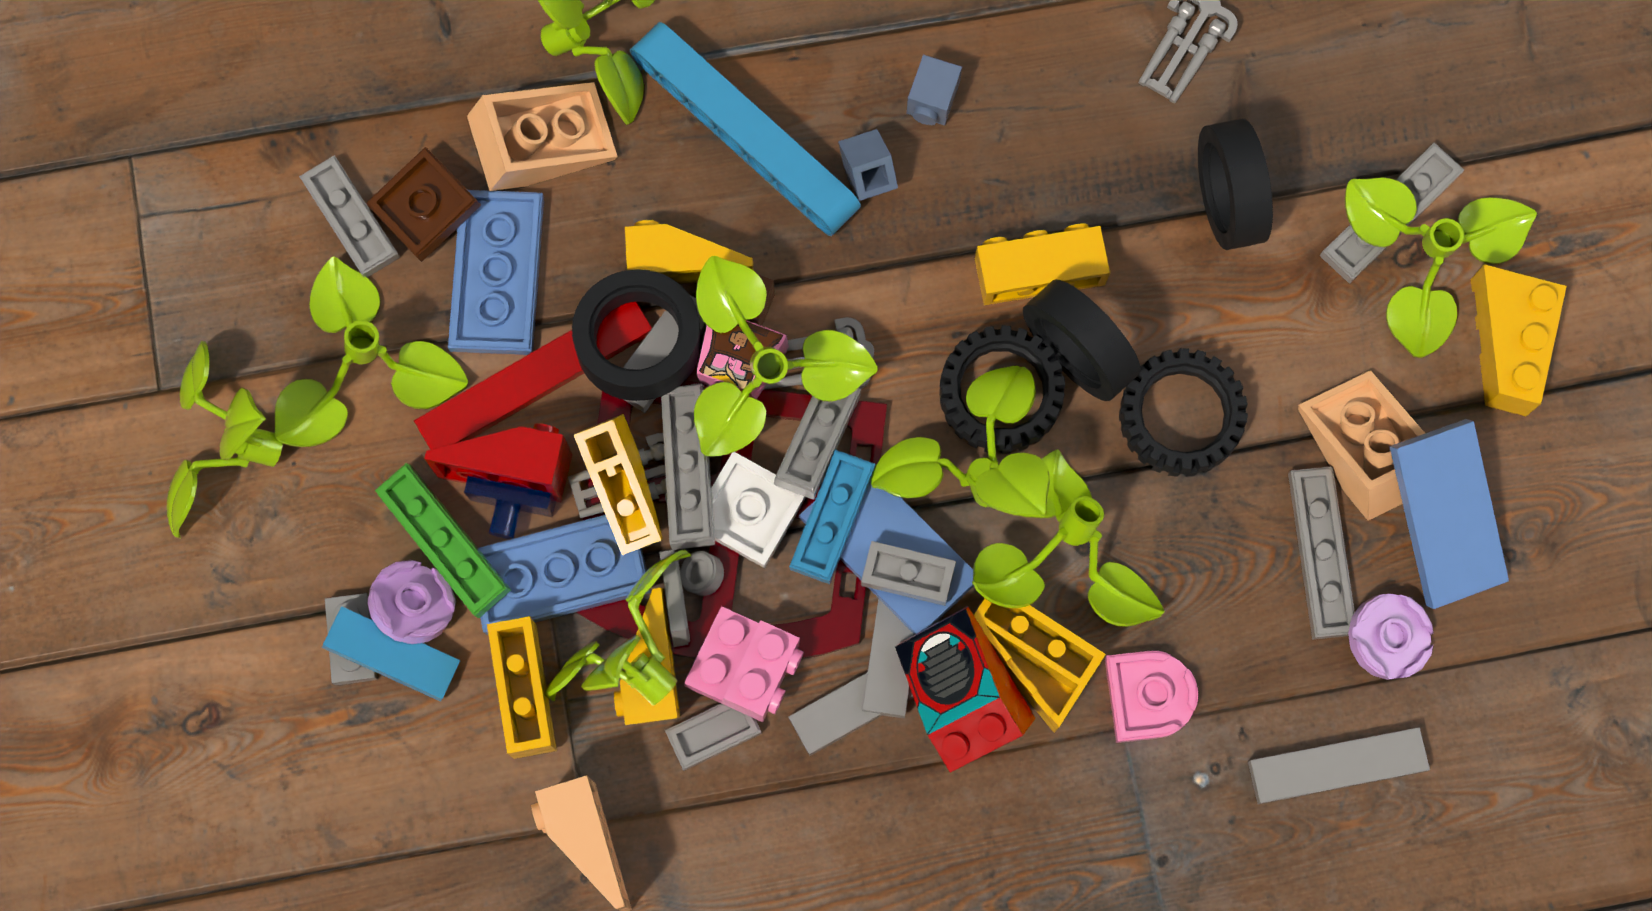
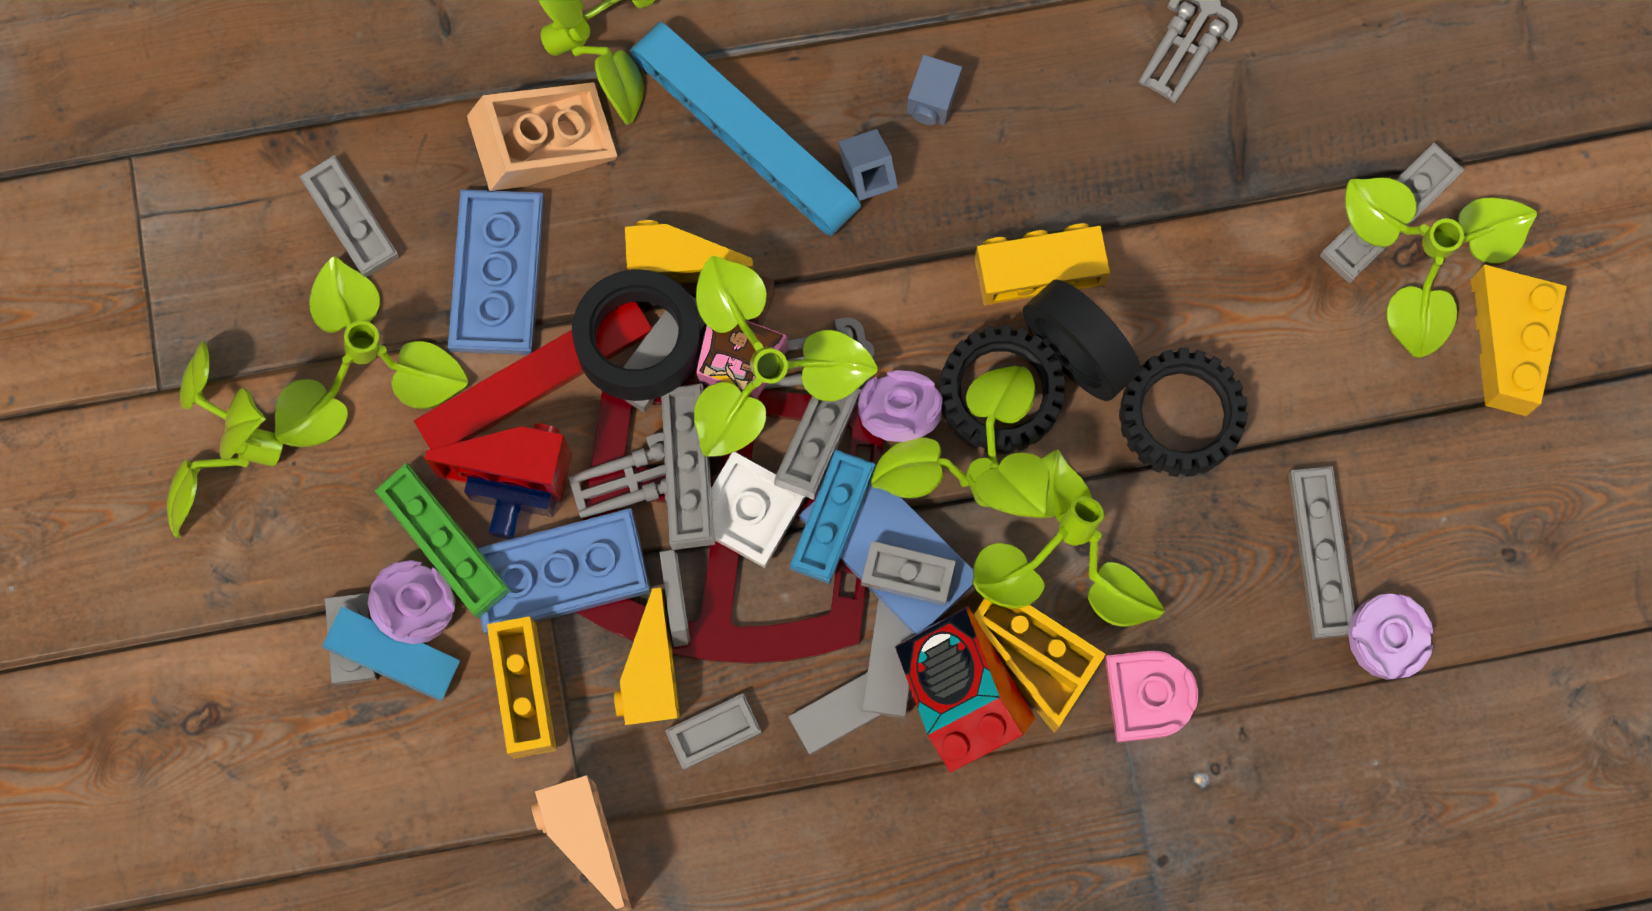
(423, 204): reddish brown tile -> none
(620, 483): yellow slope -> none
(644, 672): lime plant -> none
(702, 573): light grey tile -> none
(744, 664): bright pink plate -> none
(900, 406): none -> lavender tile
(1235, 184): black tyre -> none
(1338, 765): light grey tile -> none
(1354, 433): light nougat slope -> none
(1449, 513): medium blue tile -> none

